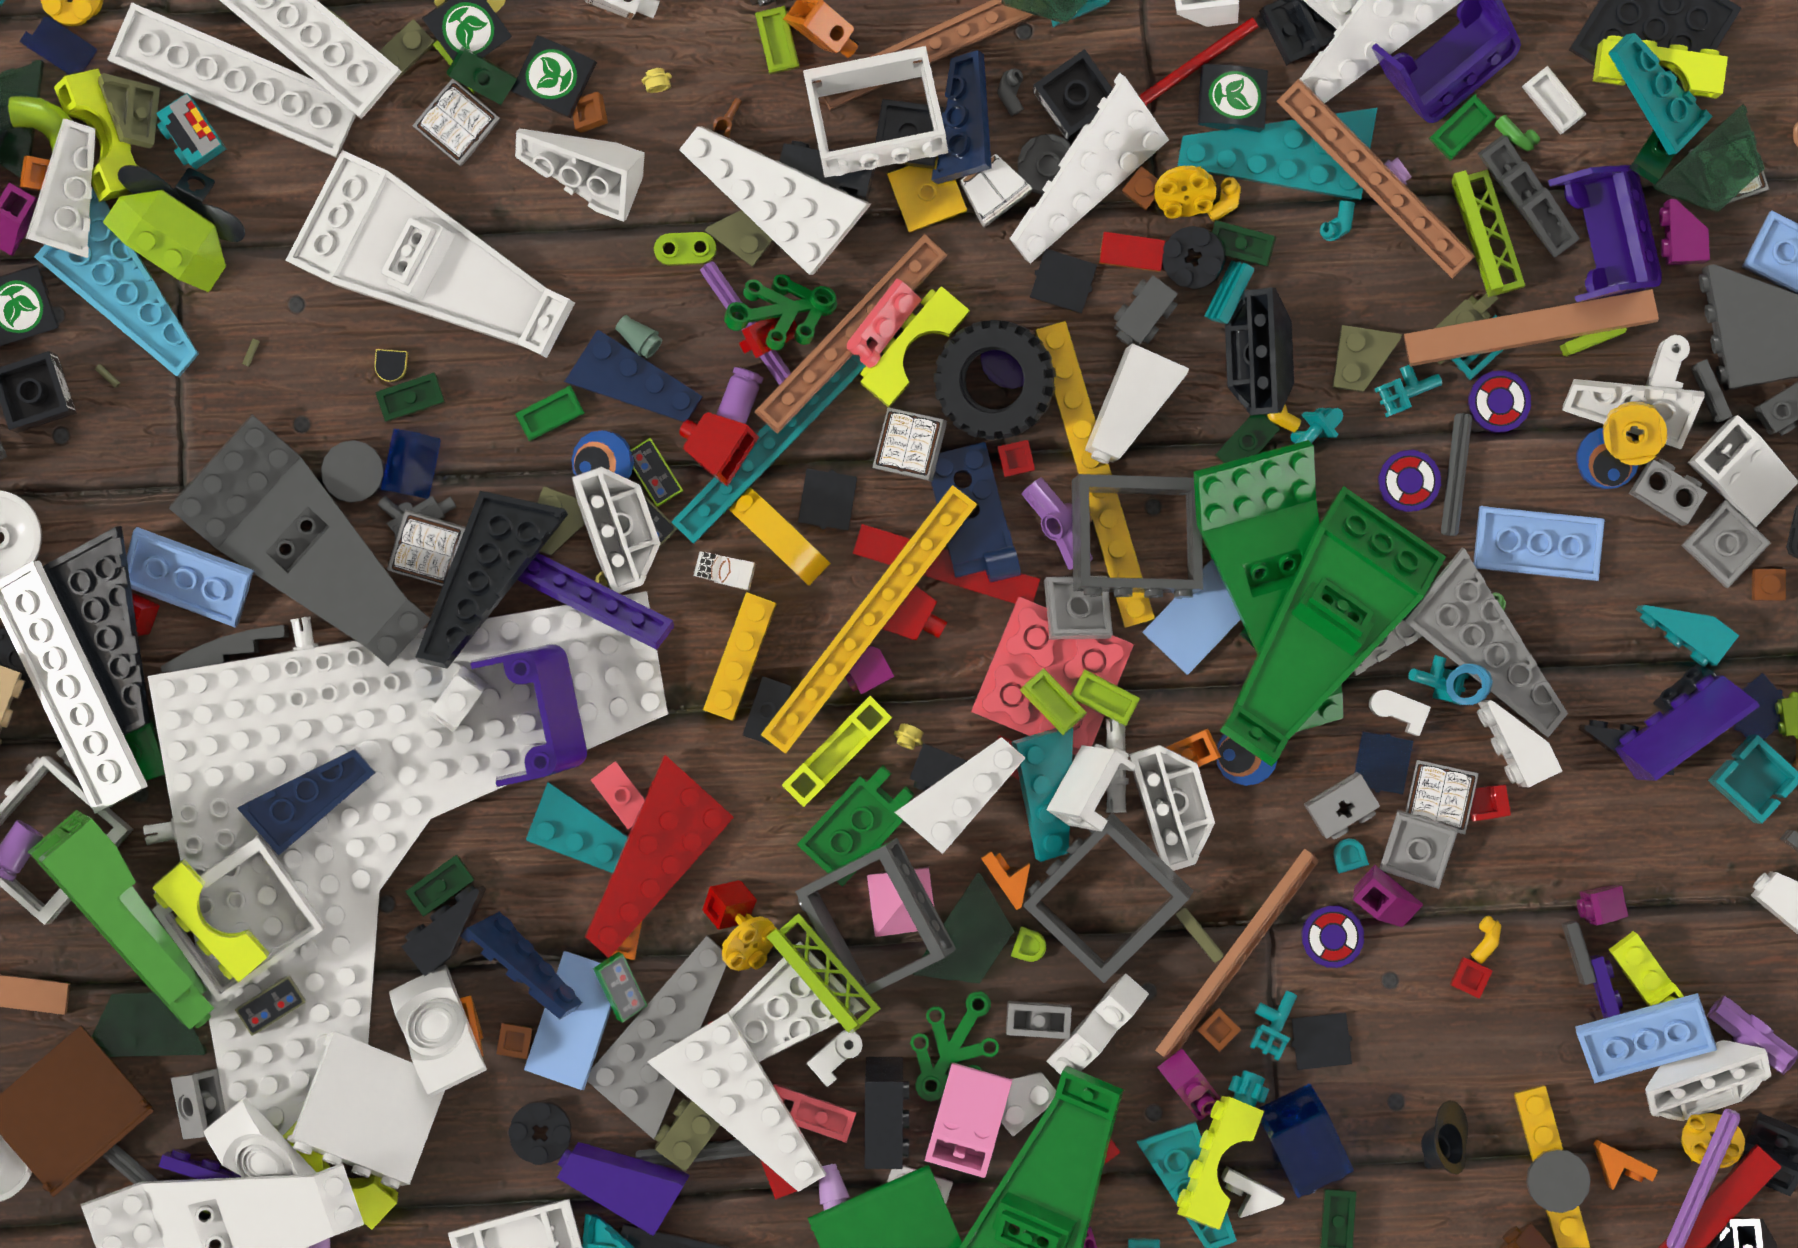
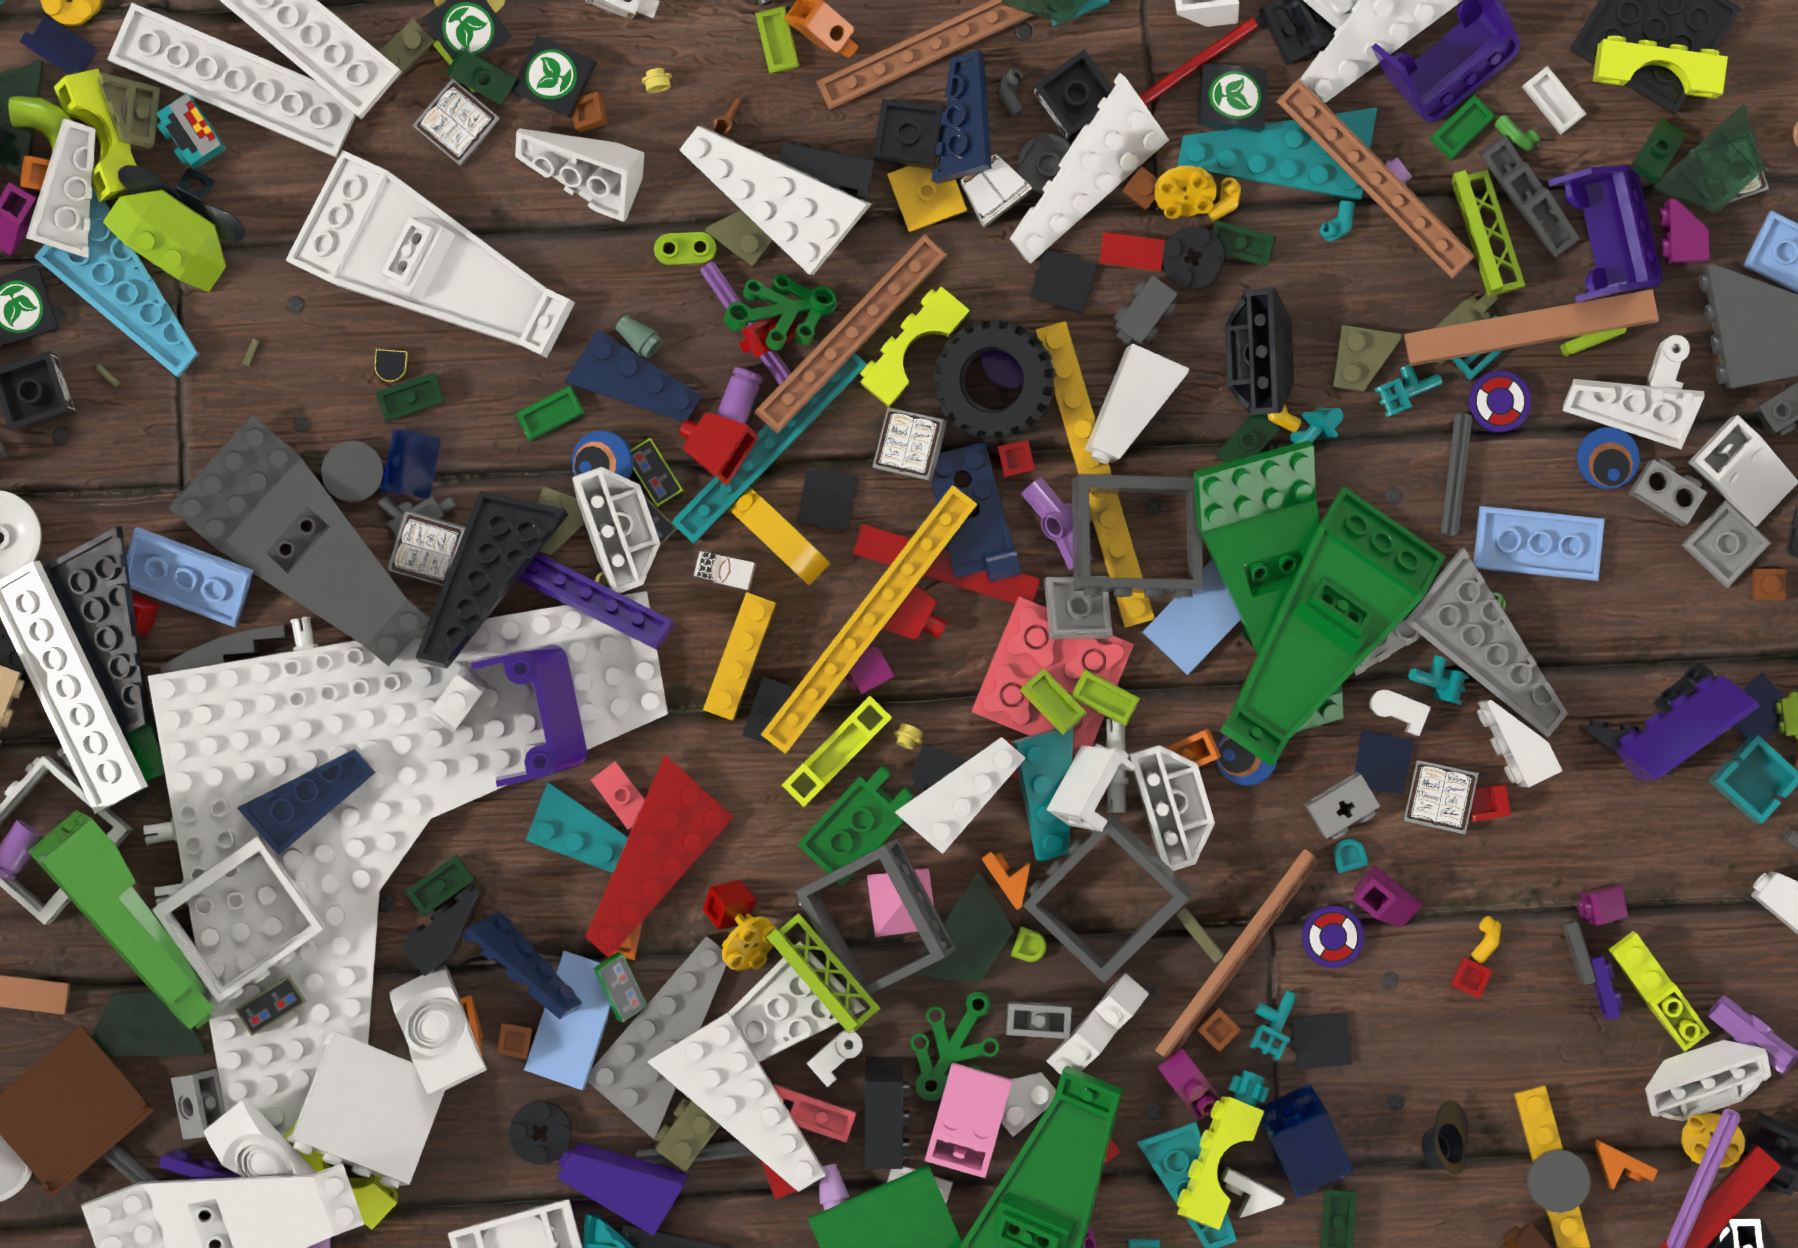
(237, 952): neon yellow arch -> none
(869, 73): white window -> none
(883, 323): coral plate -> none
(1229, 292): teal tile -> none
(1409, 480): tile -> none
(1418, 849): light grey tile -> none
(1484, 675): dark azure piece -> none
(1646, 1038): light blue tile -> none
(1648, 444): yellow plate -> none
(1663, 102): teal wing -> none
(1699, 633): teal slope -> none
(1712, 393): dark grey tile -> none

